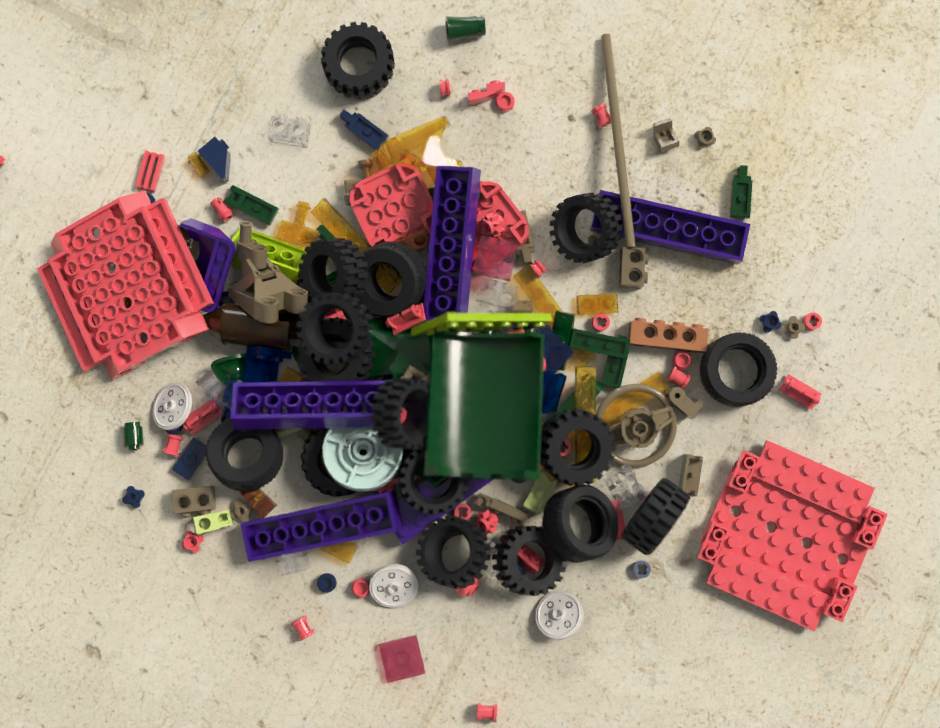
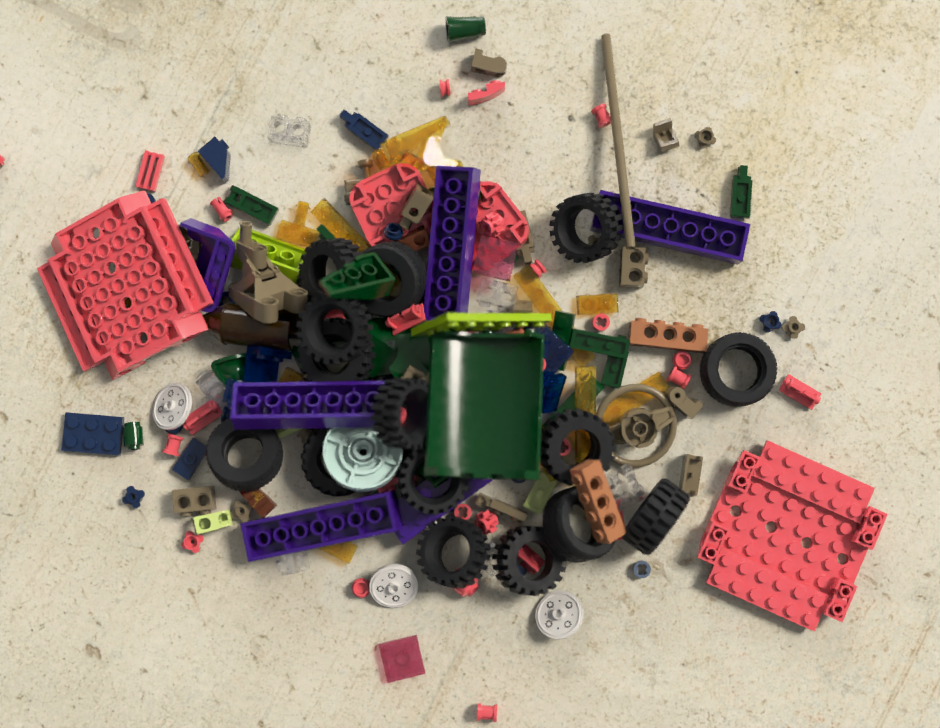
(92, 433): none -> dark blue plate
(302, 628): coral bush -> none
(326, 582): dark blue plate -> none
(352, 37): black tyre -> none
(360, 279): none -> dark green wedge
(393, 231): none -> dark blue plate
(420, 199): none -> dark tan torso
(487, 65): none -> dark tan leg
(505, 101): coral tile -> none
(598, 501): none -> nougat brick
(816, 325): coral bush -> none

